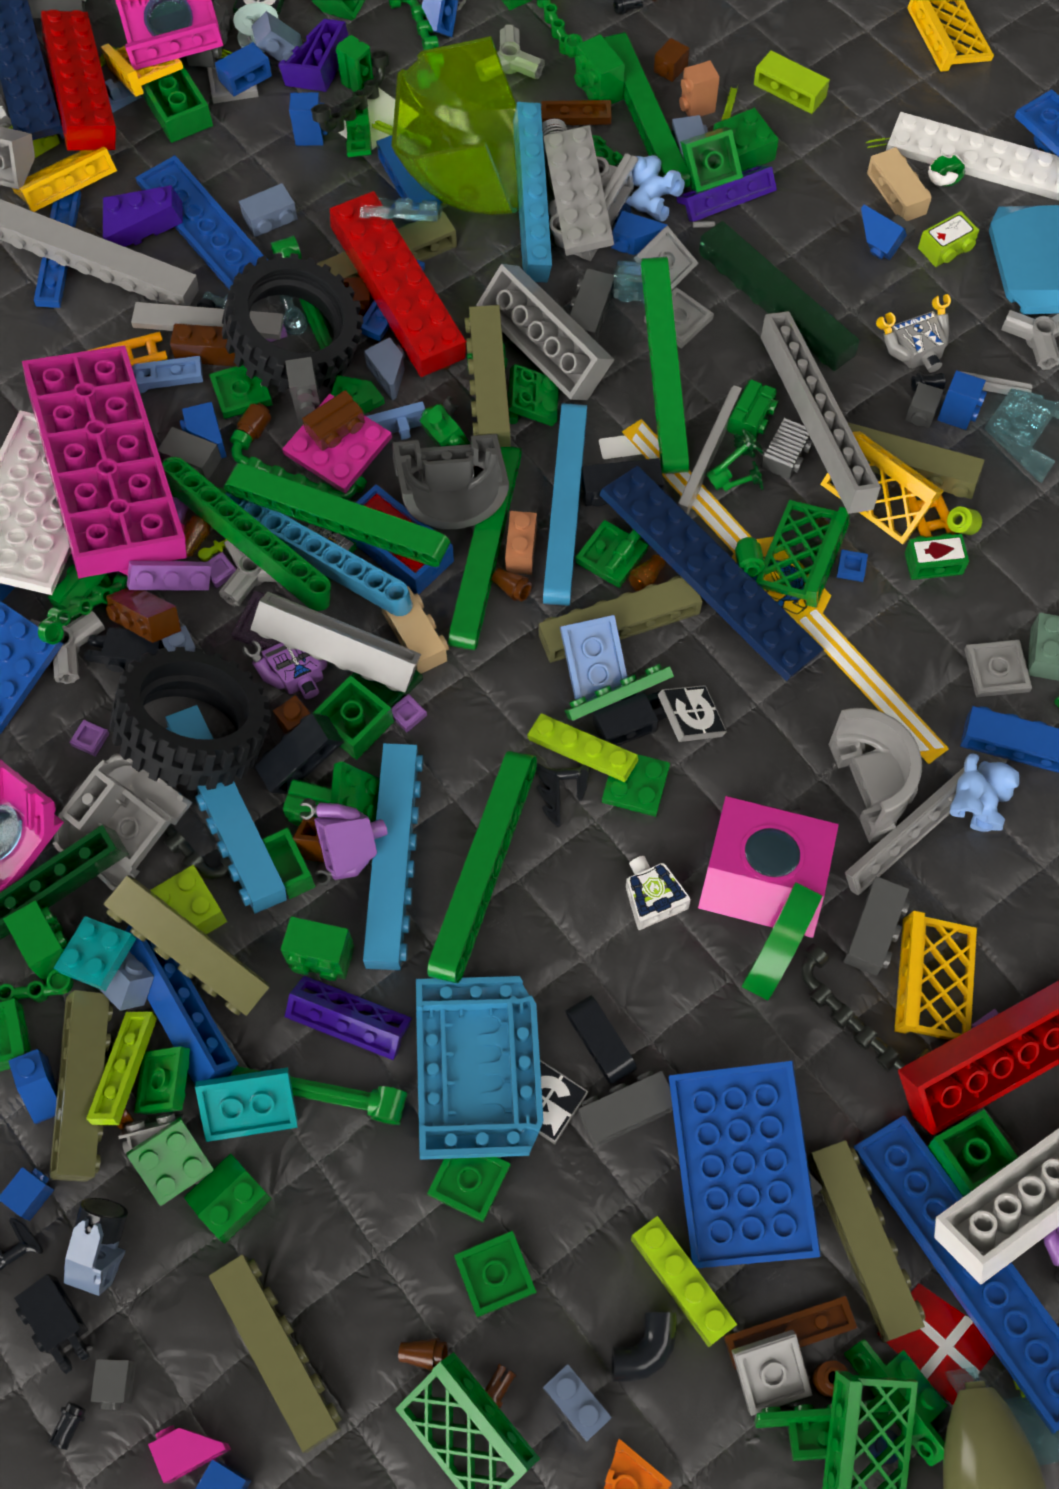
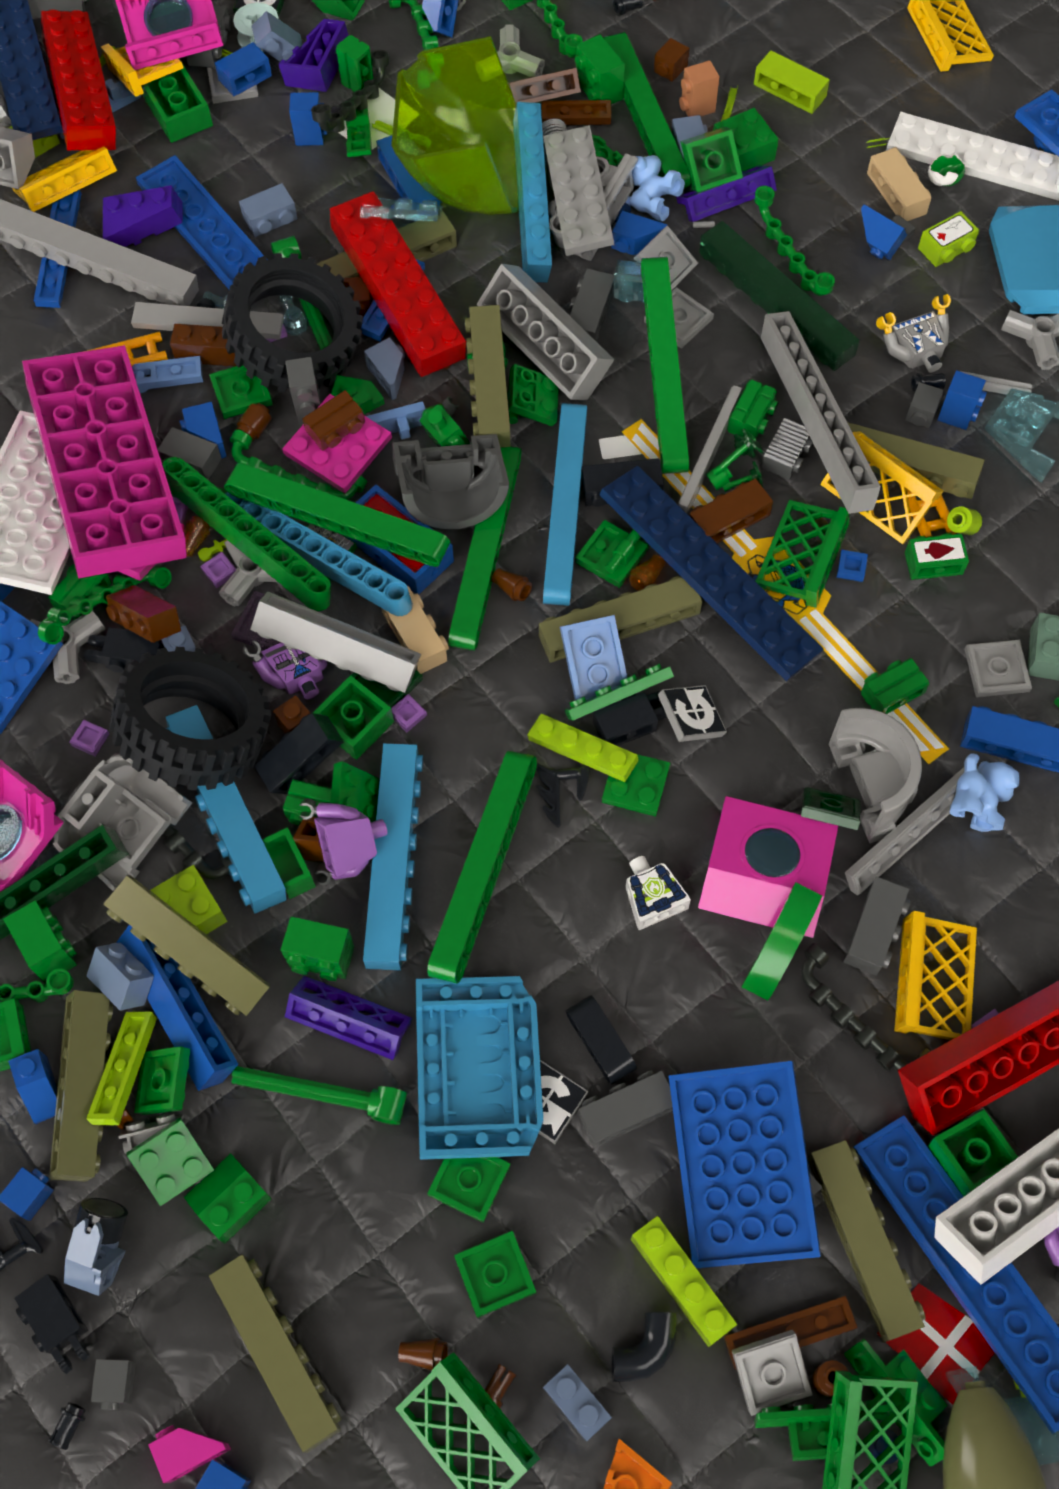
(95, 953): teal plate -> none
(168, 575): medium lavender plate -> none
(246, 1104): teal plate -> none
(521, 542): nougat brick -> none
(546, 86): none -> reddish brown brick
(733, 511): none -> reddish brown brick
(750, 556): green brick -> none
(818, 284): none -> green bar
(831, 808): none -> dark green tile
(894, 687): none -> green brick

